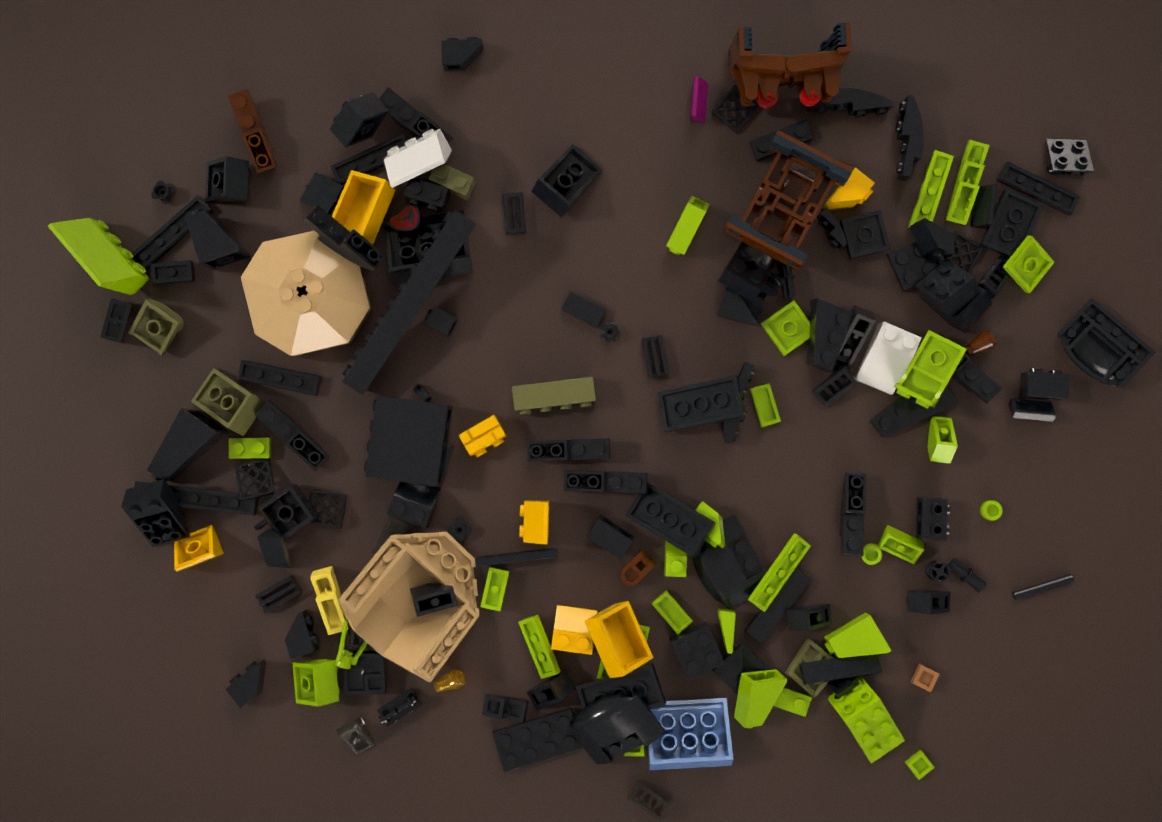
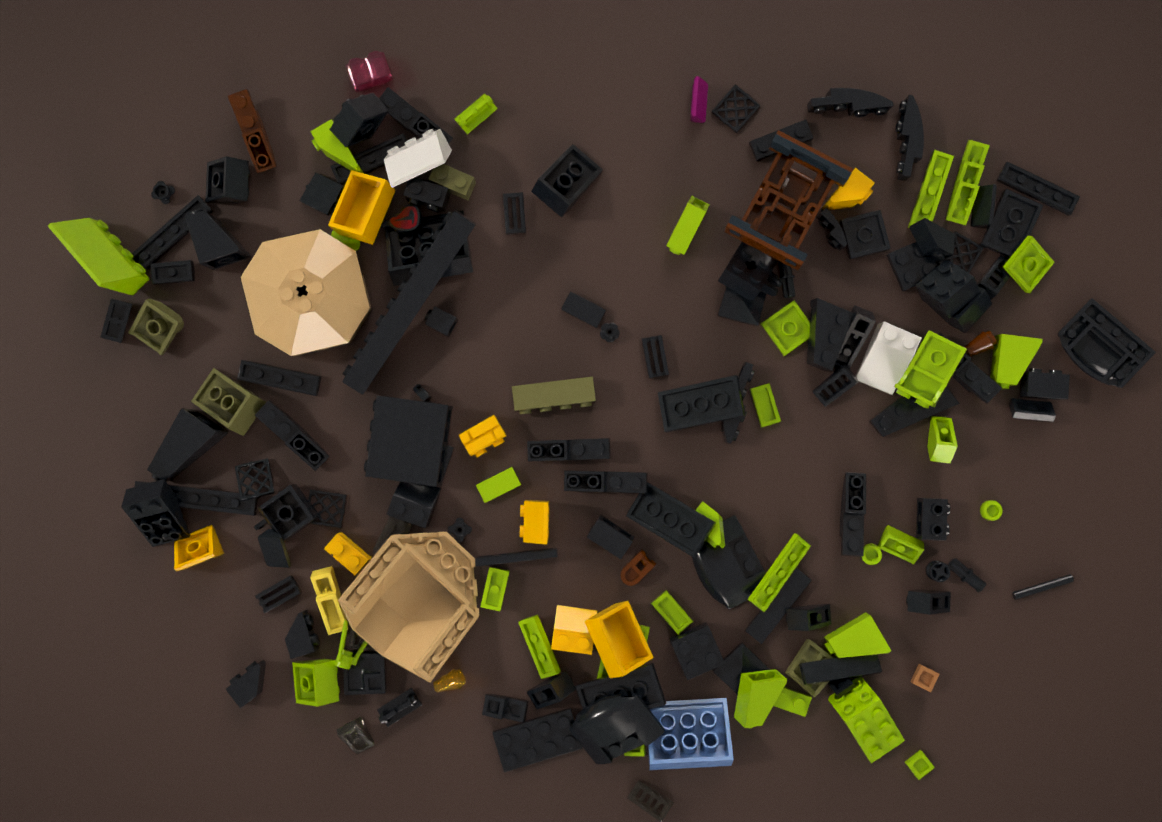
(249, 448): lime plate -> none
(333, 148): none -> lime slope
(342, 241): black slope -> none
(348, 553): none -> yellow brick
(369, 71): none -> clear pink brick
(432, 598): black slope -> none
(460, 53): black slope -> none
(476, 113): none -> lime hinge
(498, 484): none -> lime tile
(675, 561): lime slope -> none
(727, 625): lime slope -> none
(813, 73): reddish brown container -> none
(1012, 358): none -> lime slope
(1069, 157): black hinge -> none

